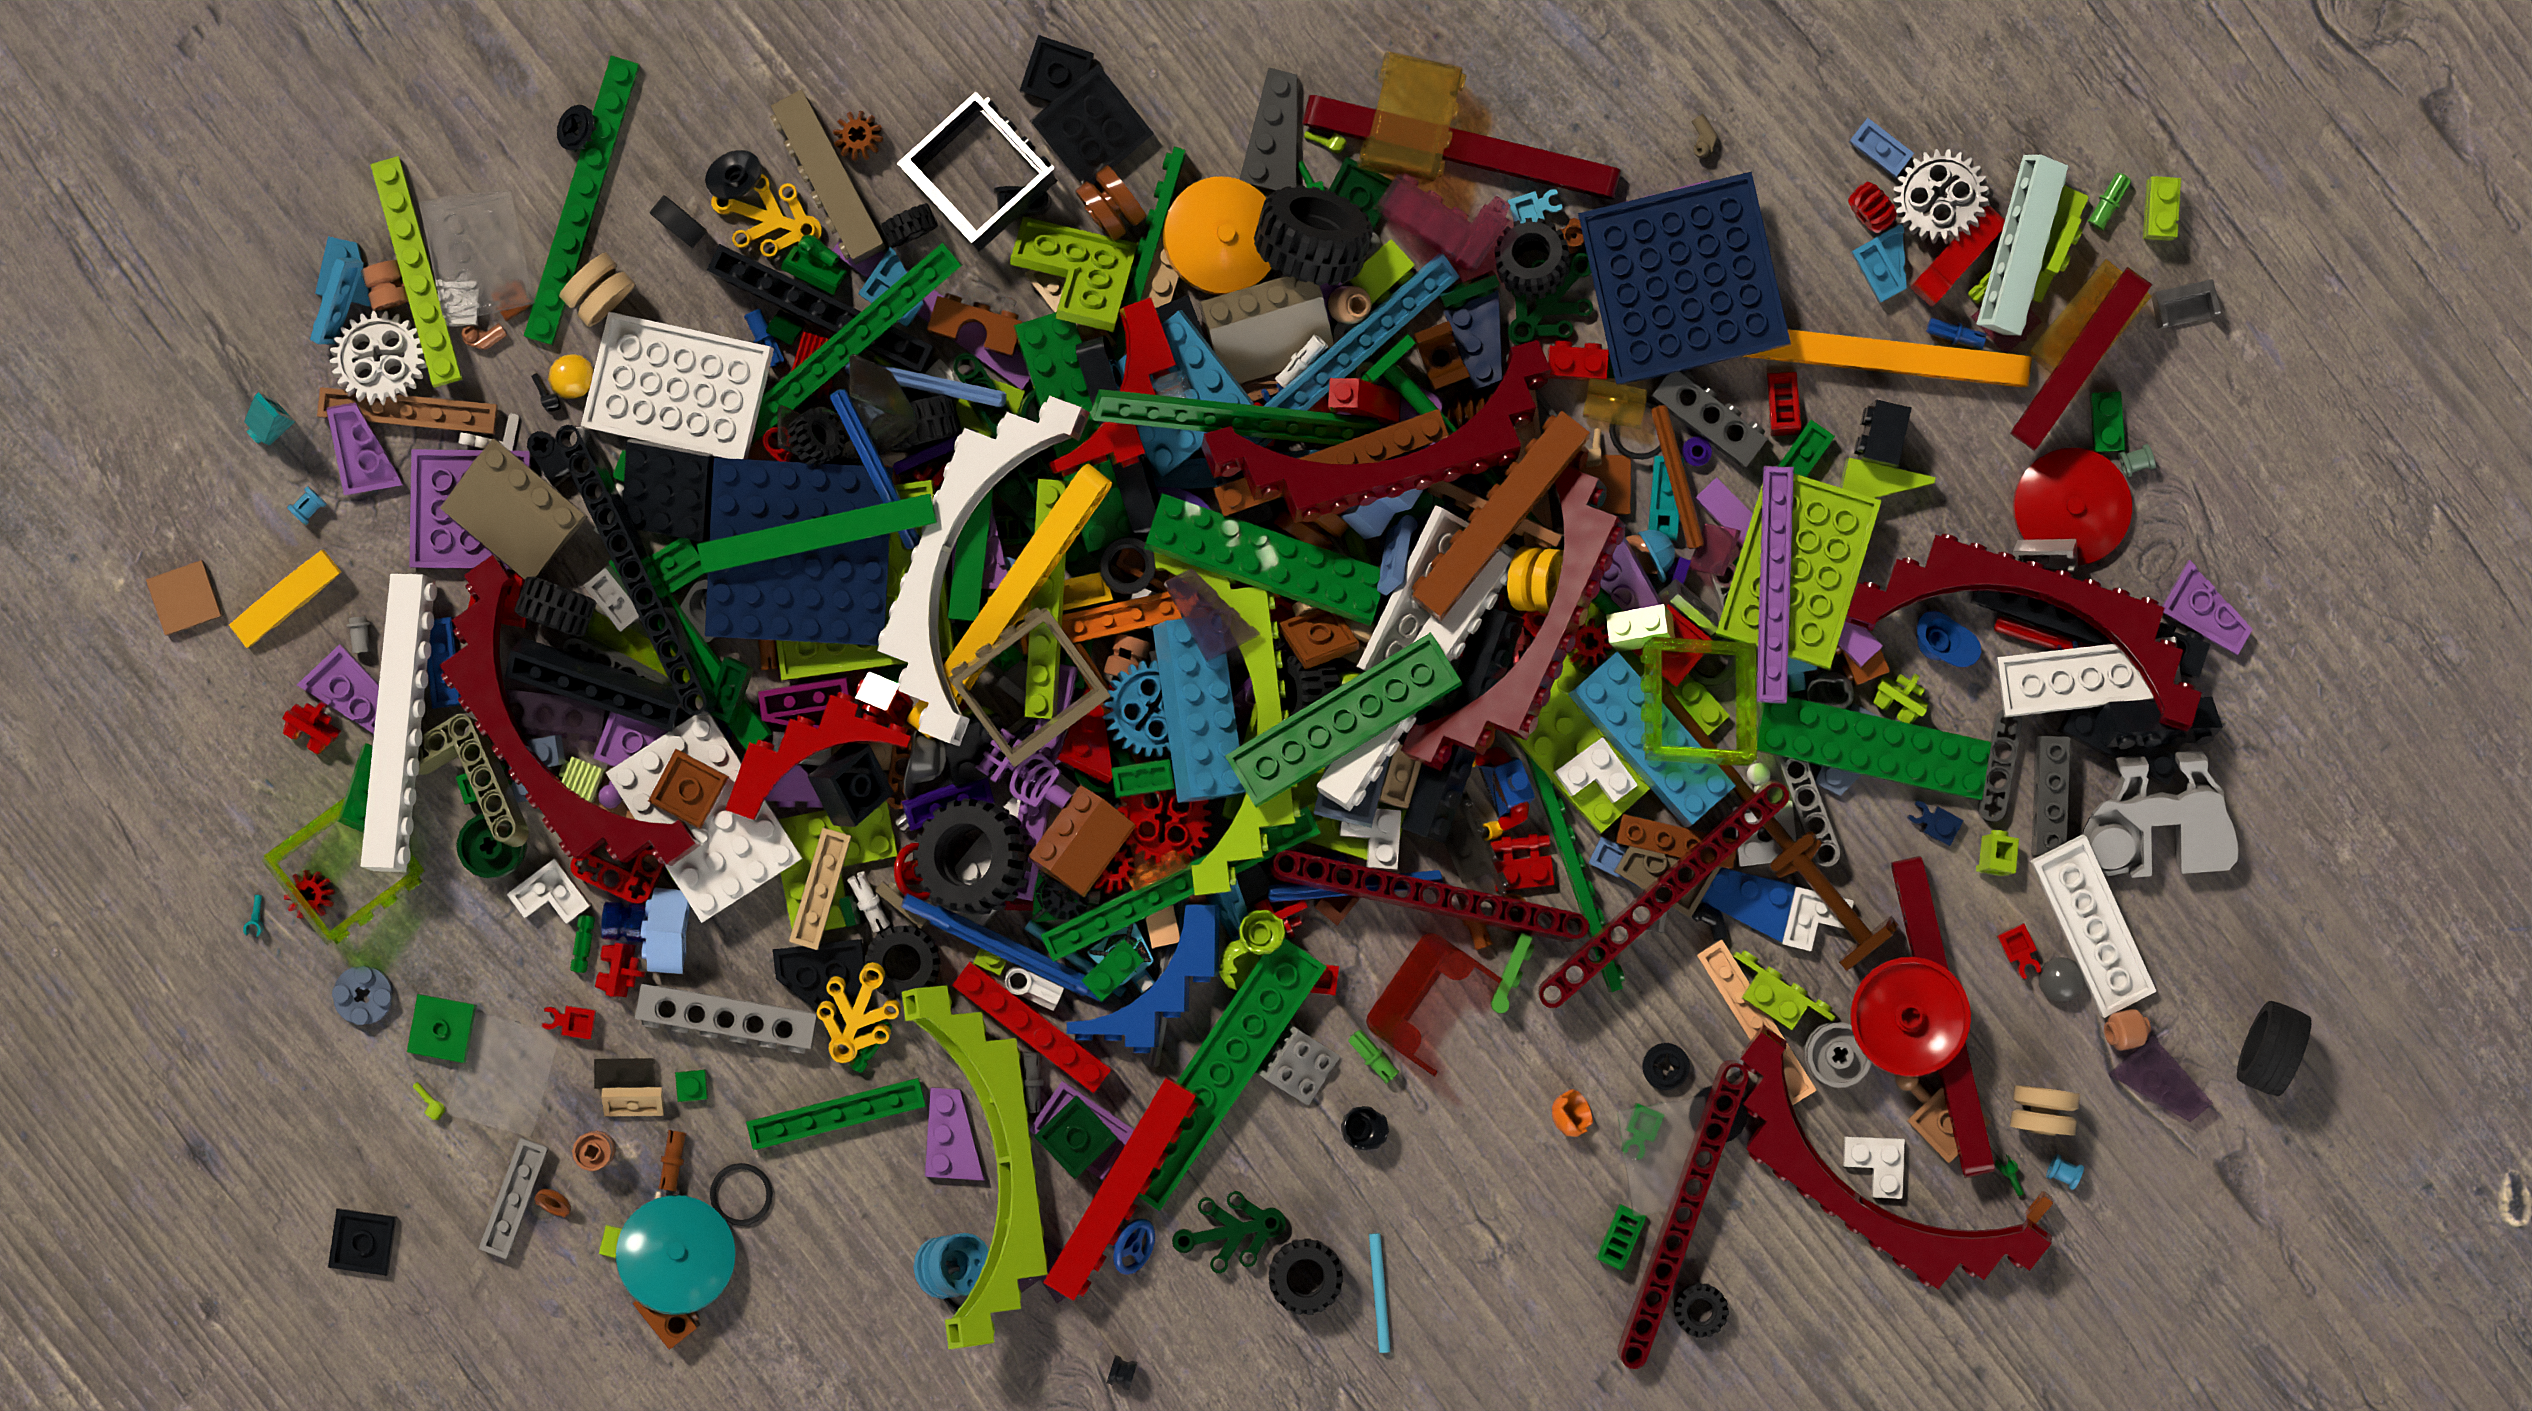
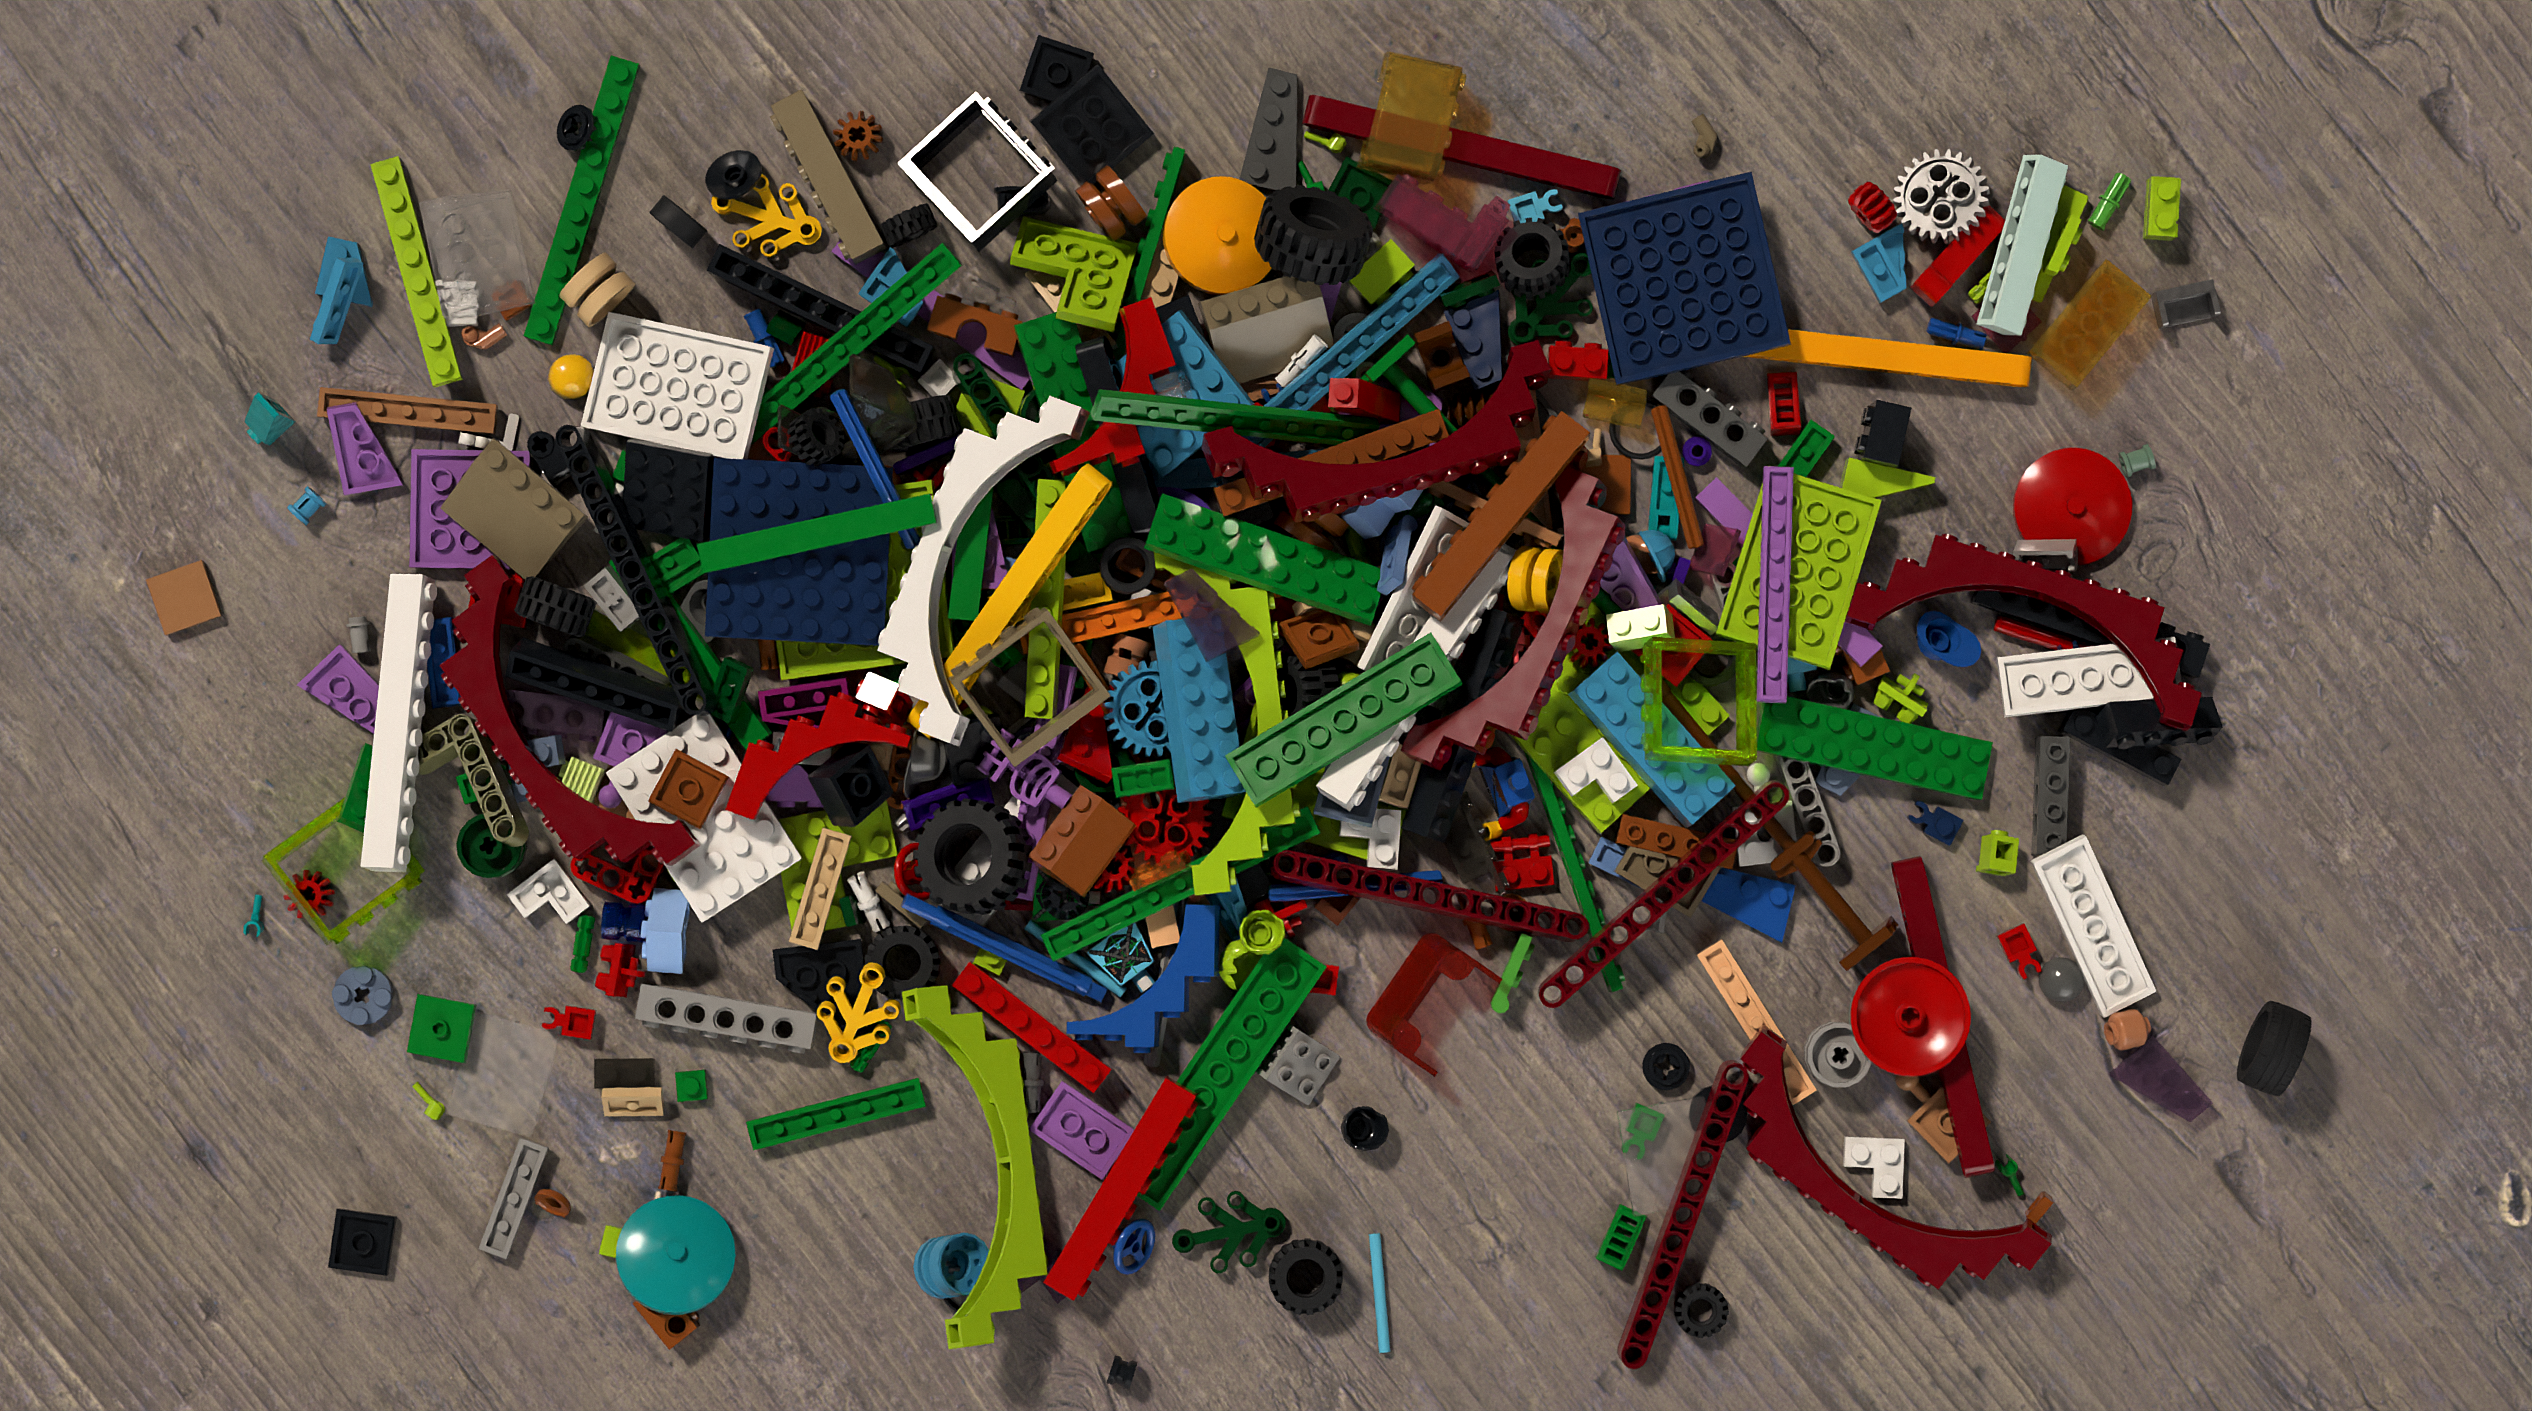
(285, 598): yellow slope -> none
(312, 722): red hips -> none
(379, 382): white gear -> none
(385, 285): nougat wheel -> none
(549, 402): black hand -> none
(594, 1150): nougat wheel -> none
(757, 1171): black tyre -> none
(811, 245): green arm -> none
(813, 271): green plate -> none
(946, 387): medium blue axle -> none
(949, 1138): medium lavender wing -> none
(1036, 989): white piece -> none
(1075, 1136): dark green plate -> none
(1112, 970): green plate -> none
(1349, 304): light nougat head -> none
(1373, 1056): bright green axle -> none
(1571, 1113): orange hair -> none
(1712, 917): black arm -> none
(1777, 998): lime bracket -> none
(1804, 915): white plate -> none
(1881, 147): medium blue plate -> none
(2005, 766): dark grey beam -> none
(2044, 1111): tan wheel -> none
(2065, 1171): dark azure bush -> none
(2080, 359): dark red beam -> none
(2107, 422): green plate -> none
(2122, 826): light grey animal -> none
(2205, 611): medium lavender wing -> none

